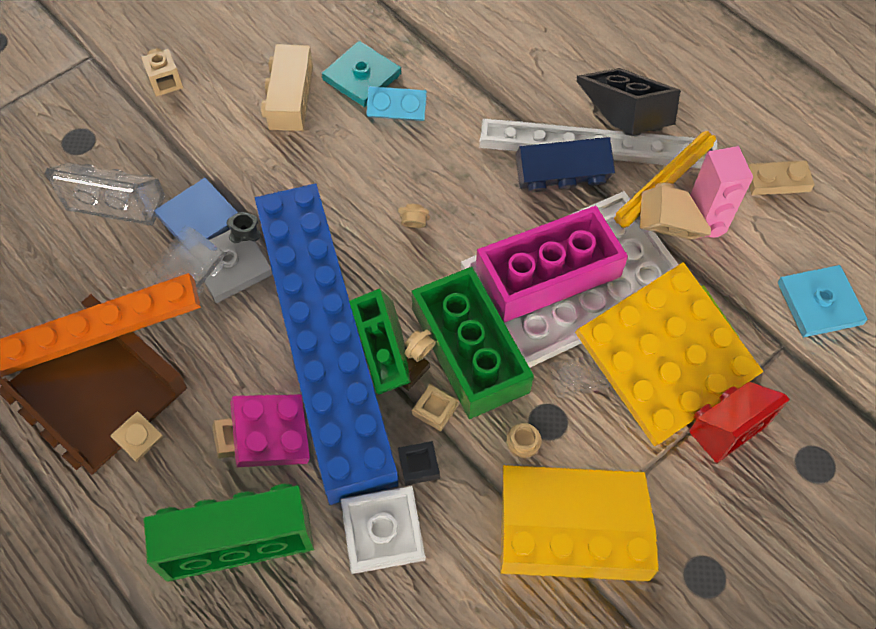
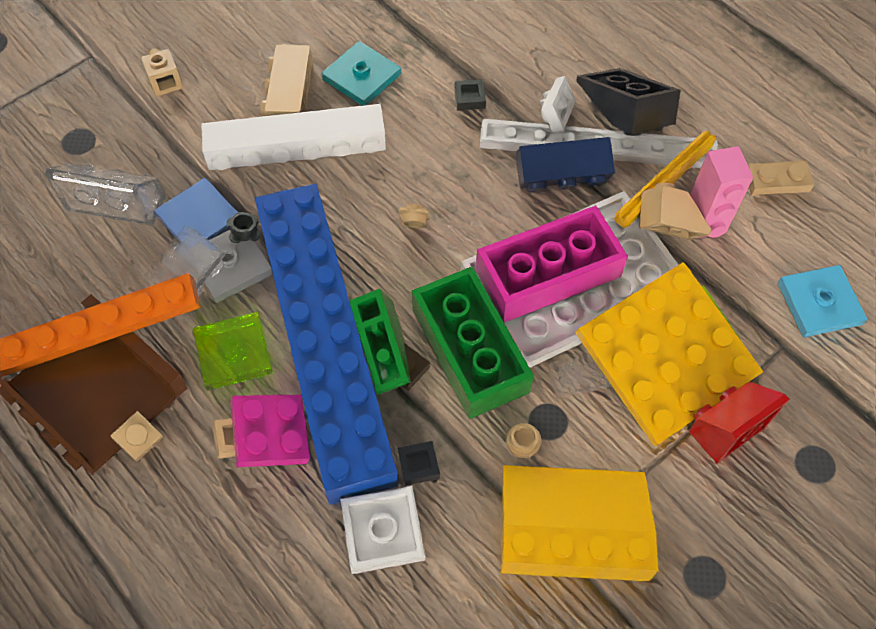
(228, 532): green brick -> none
(232, 351): none -> clear neon green plate
(293, 137): none -> white brick
(396, 103): medium azure plate -> none
(419, 345): tan plate -> none
(435, 407): tan tile -> none
(470, 94): none -> pearl dark grey plate
(557, 104): none -> white plate

